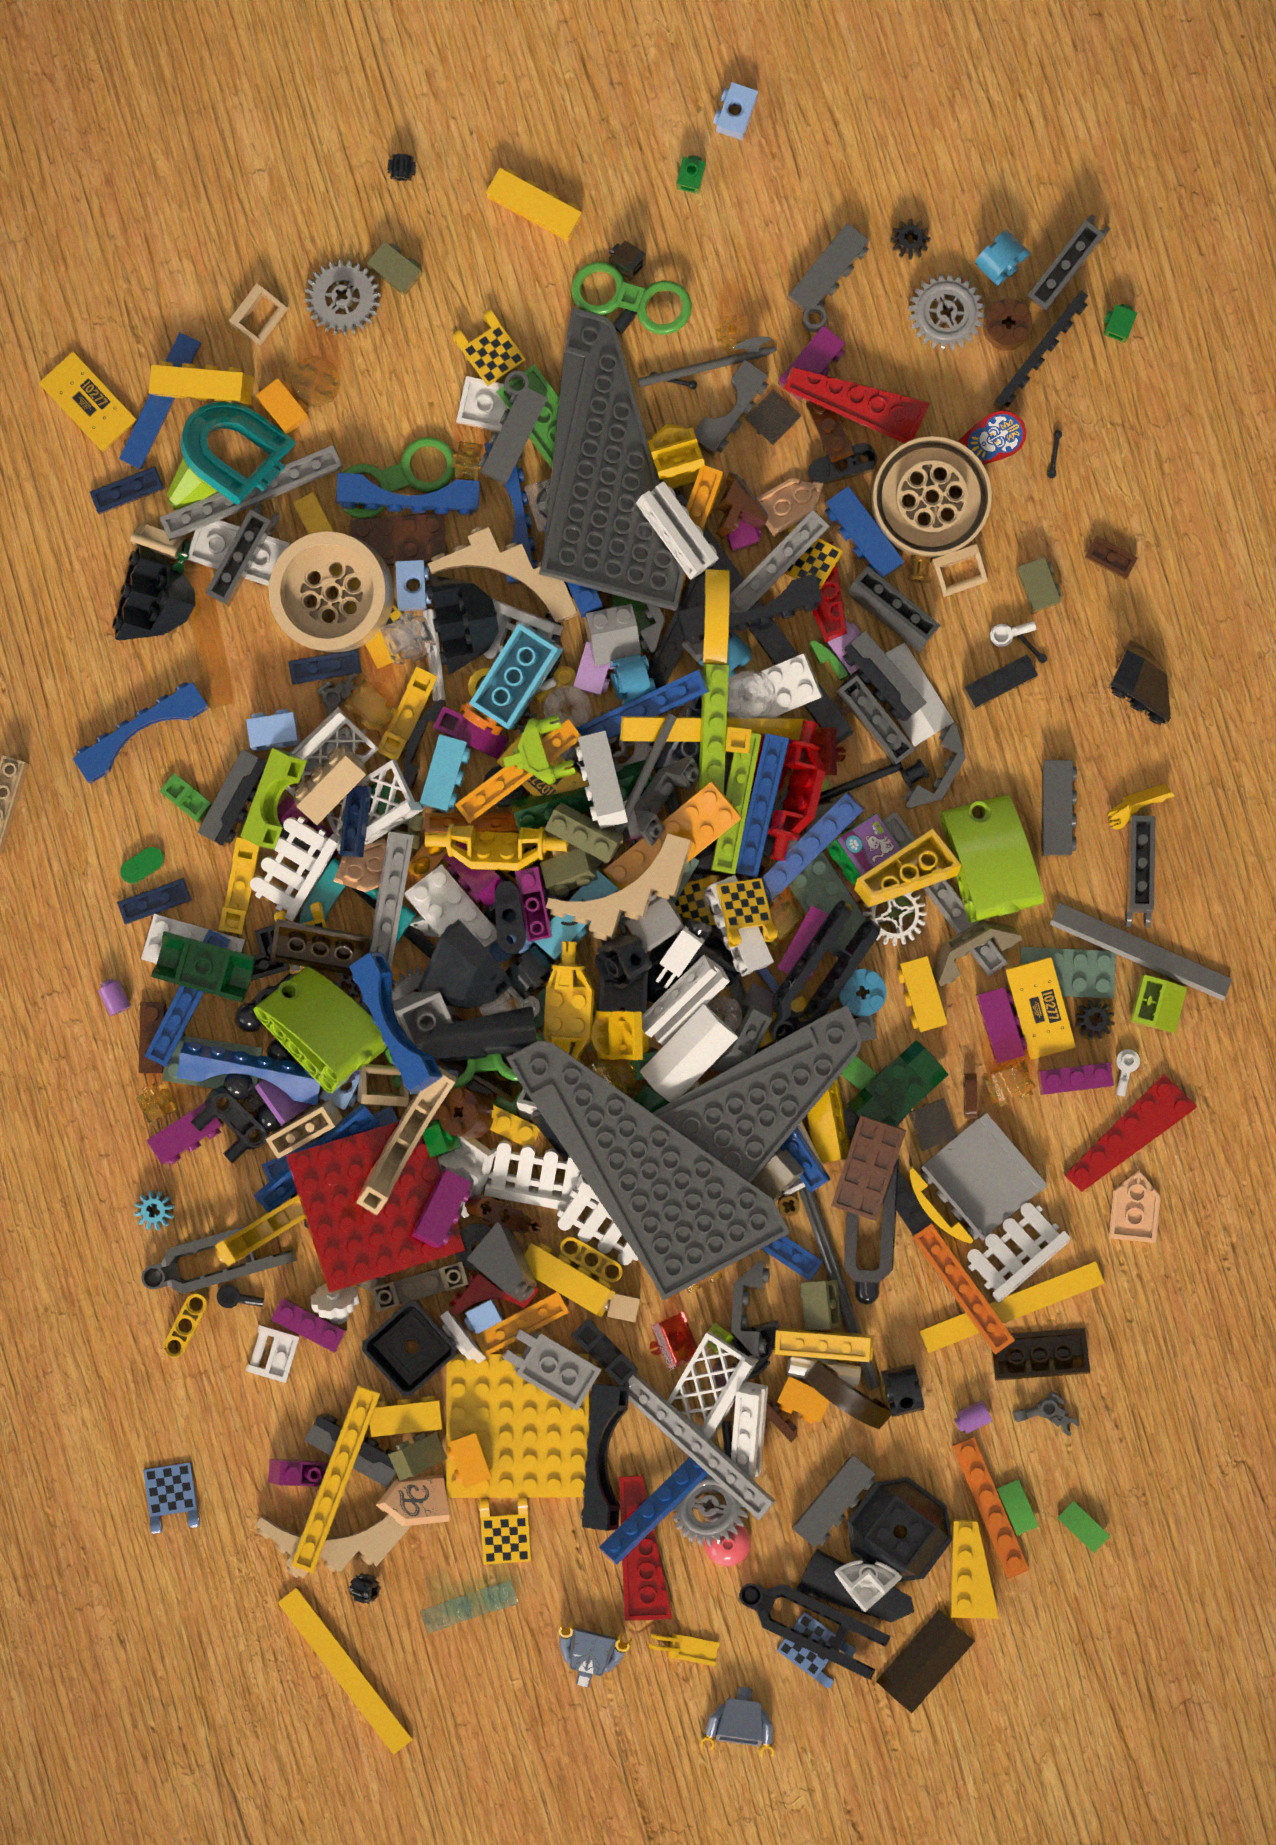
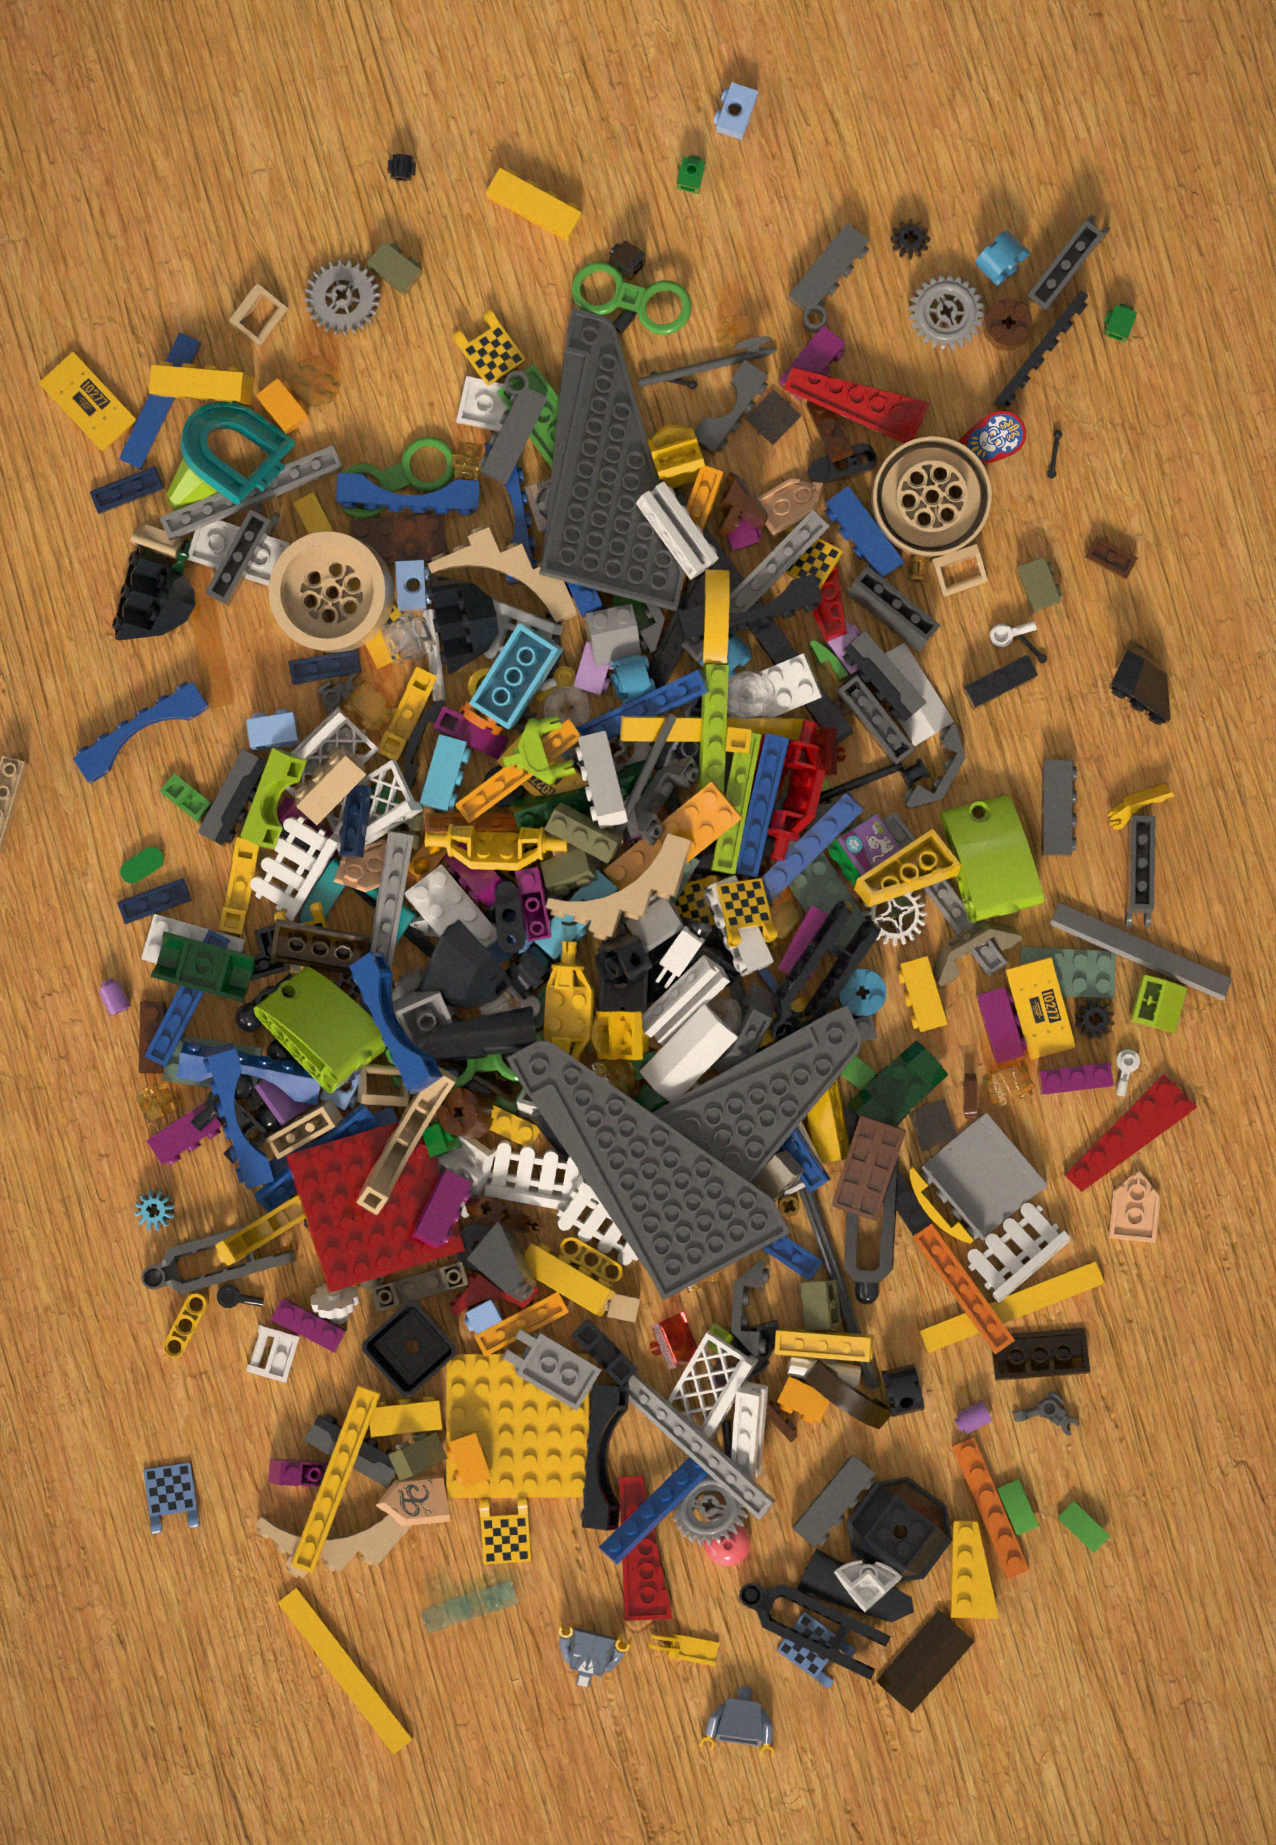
(225, 1070): none -> blue arch
(364, 1588): black gear -> none
(461, 1337): white plate -> none

